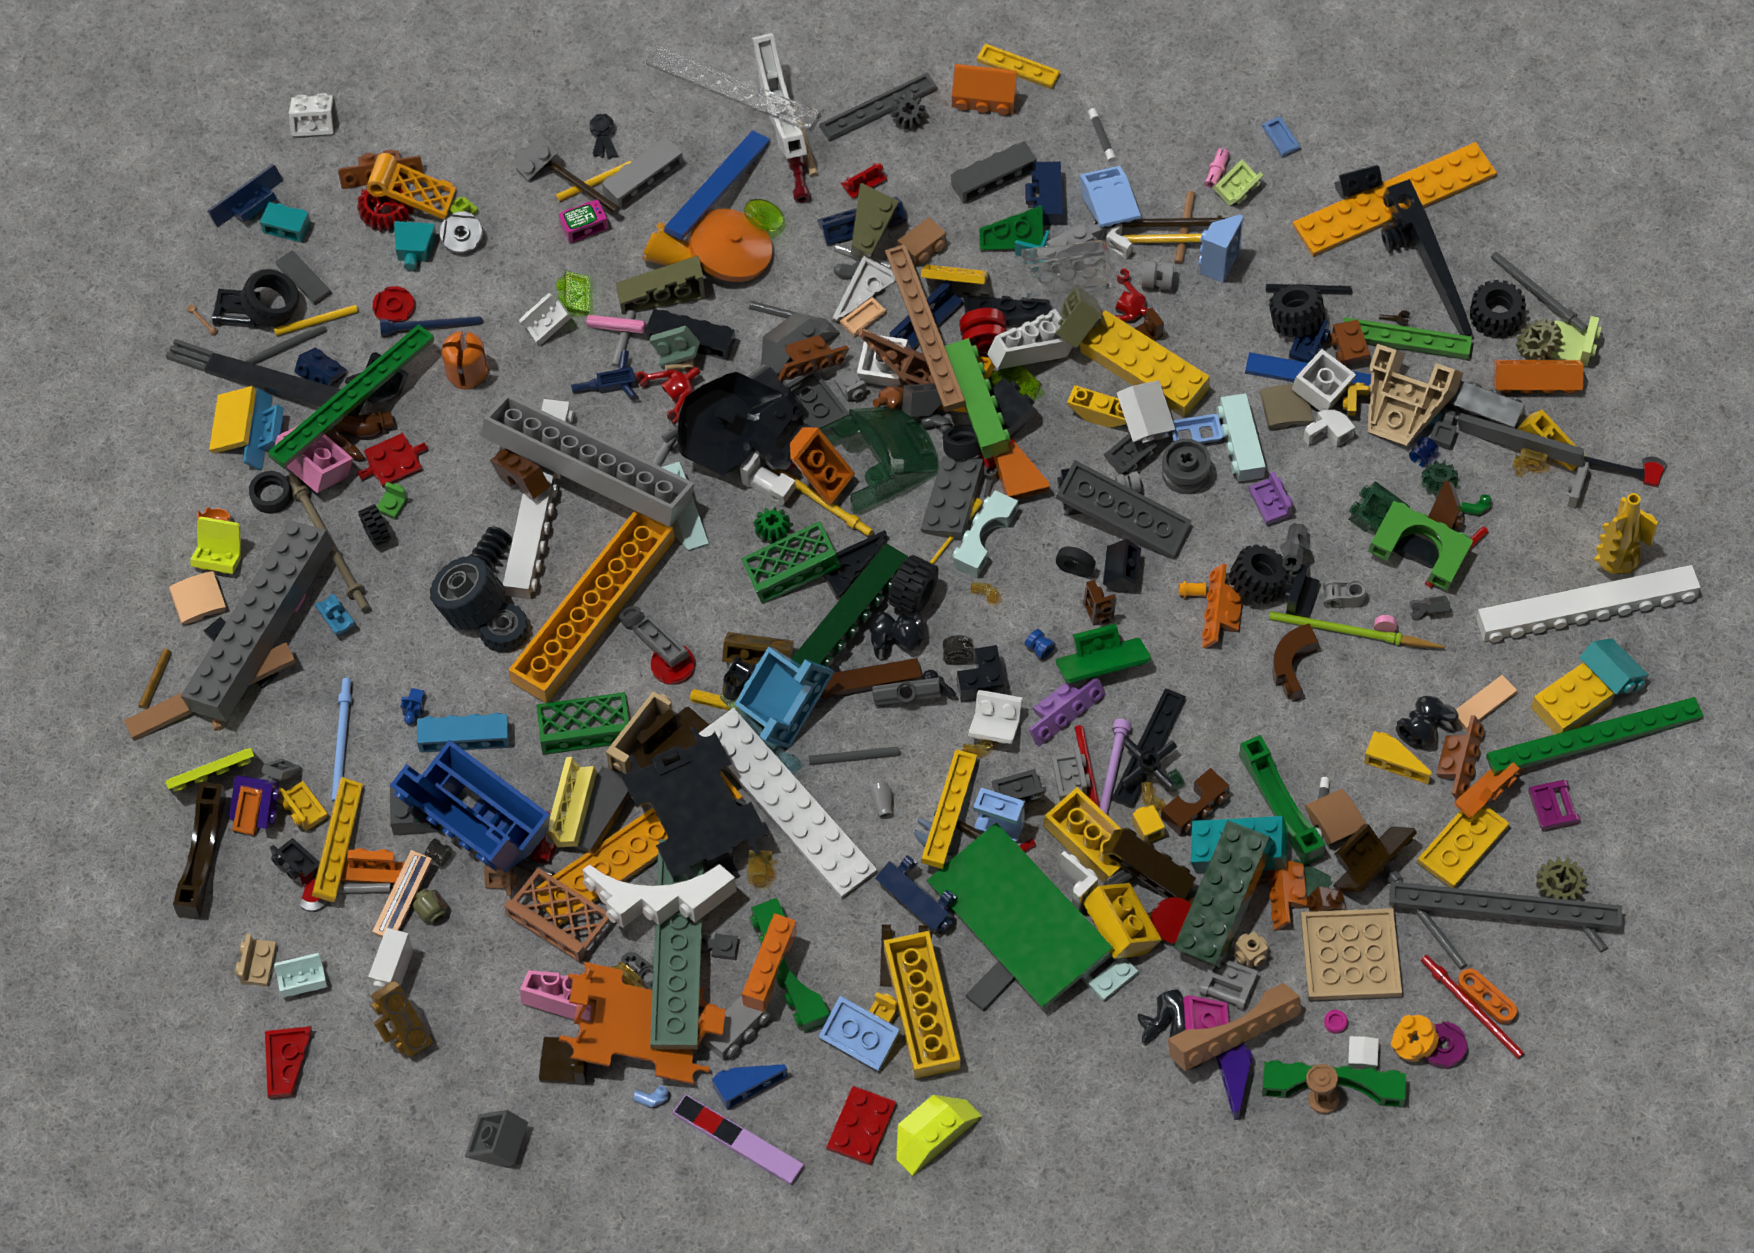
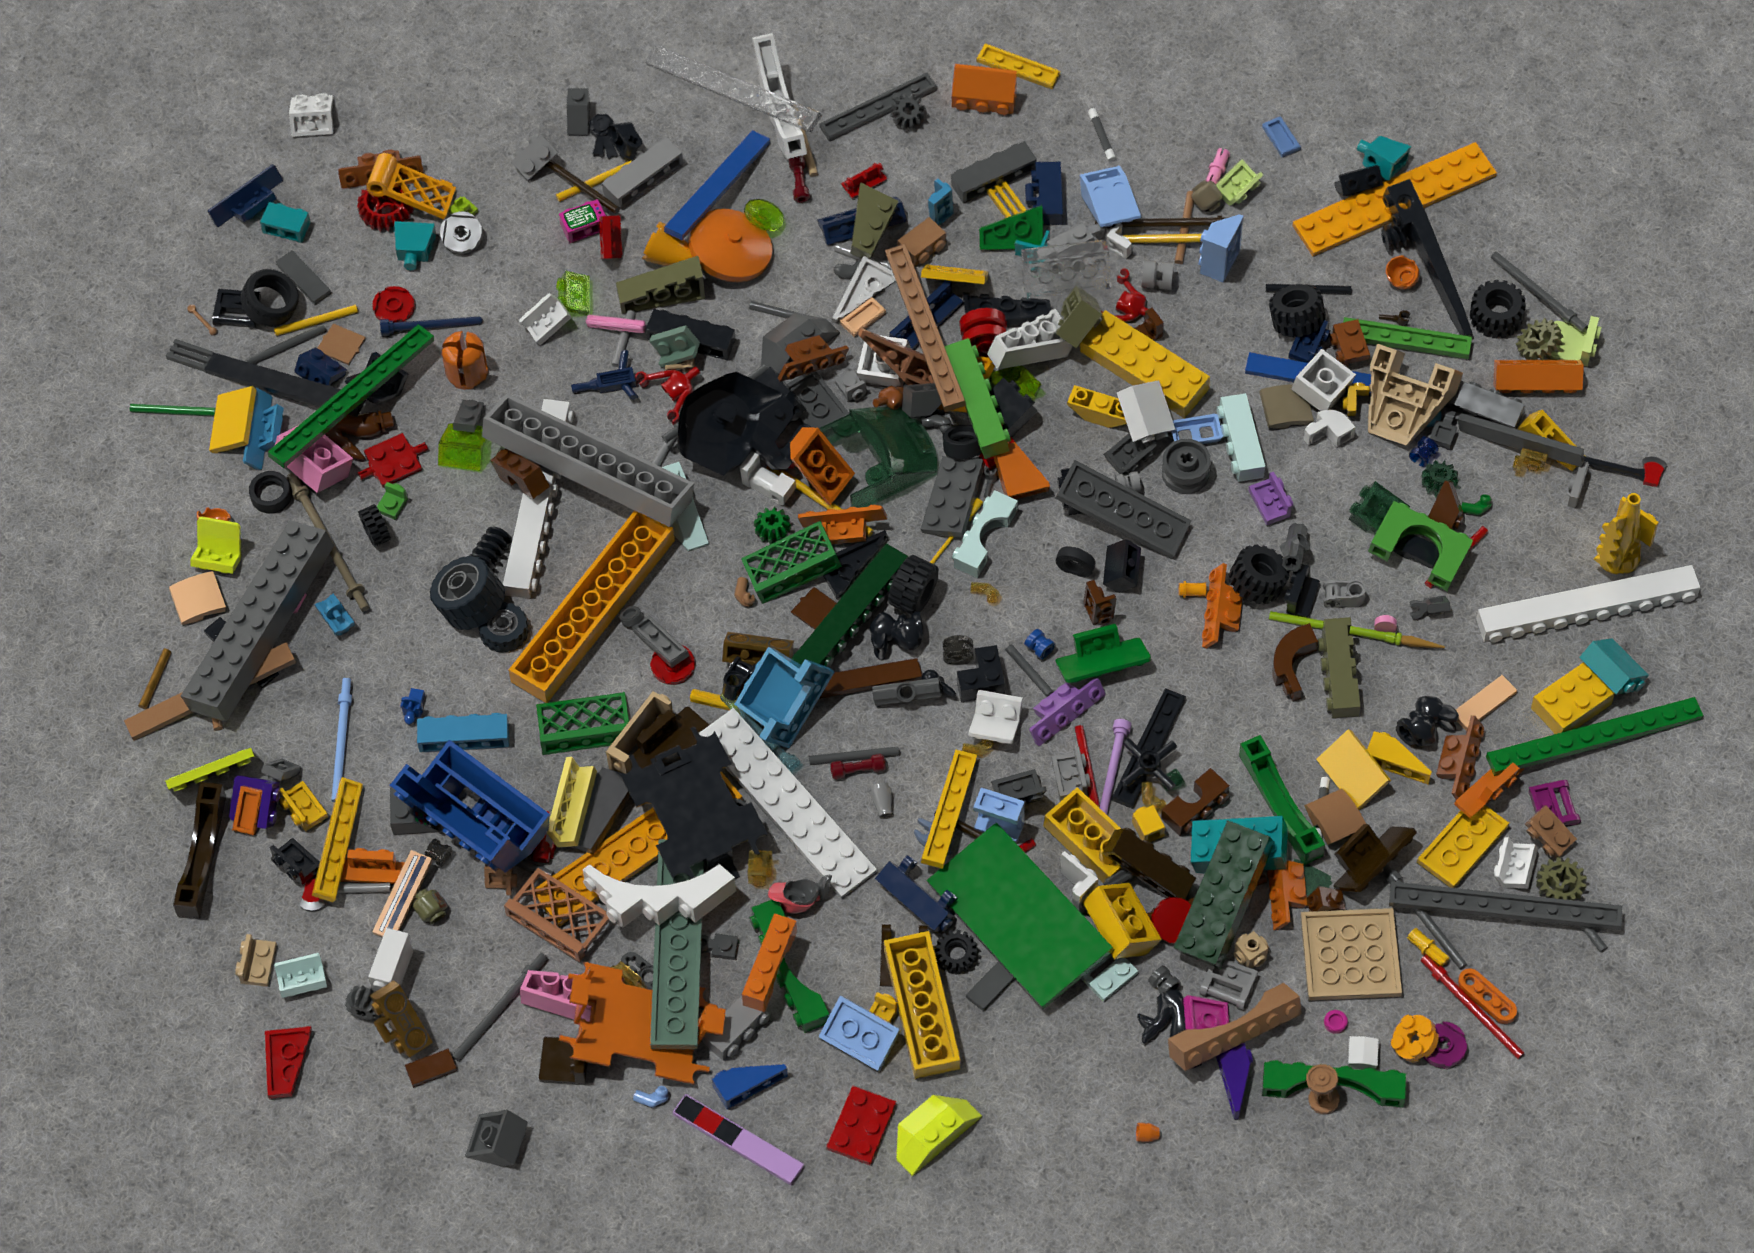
(167, 409): none -> green bar
(341, 344): none -> medium nougat piece
(359, 1003): none -> dark grey gear
(430, 1068): none -> reddish brown tile
(461, 449): none -> clear neon green bracket
(468, 416): none -> dark grey plate
(498, 1008): none -> dark grey bar
(578, 111): none -> dark grey slope
(610, 237): none -> red bracket
(625, 140): none -> black piece
(741, 594): none -> medium nougat arm
(800, 894): none -> dark grey hair
(813, 608): none -> reddish brown piece
(844, 524): none -> orange bracket
(875, 763): none -> dark red piece
(941, 202): none -> dark azure bracket
(950, 940): none -> black tyre
(999, 189): none -> yellow tile
(1028, 669): none -> dark grey bar
(1147, 1132): none -> orange hose
(1163, 980): none -> dark grey wheel
(1206, 195): none -> dark tan head
(1339, 668): none -> olive wedge
(1353, 769): none -> yellow tile
(1386, 153): none -> teal torso
(1404, 269): none -> orange hair
(1427, 947): none -> yellow axle
(1515, 864): none -> white bracket
(1550, 832): none -> medium nougat bracket

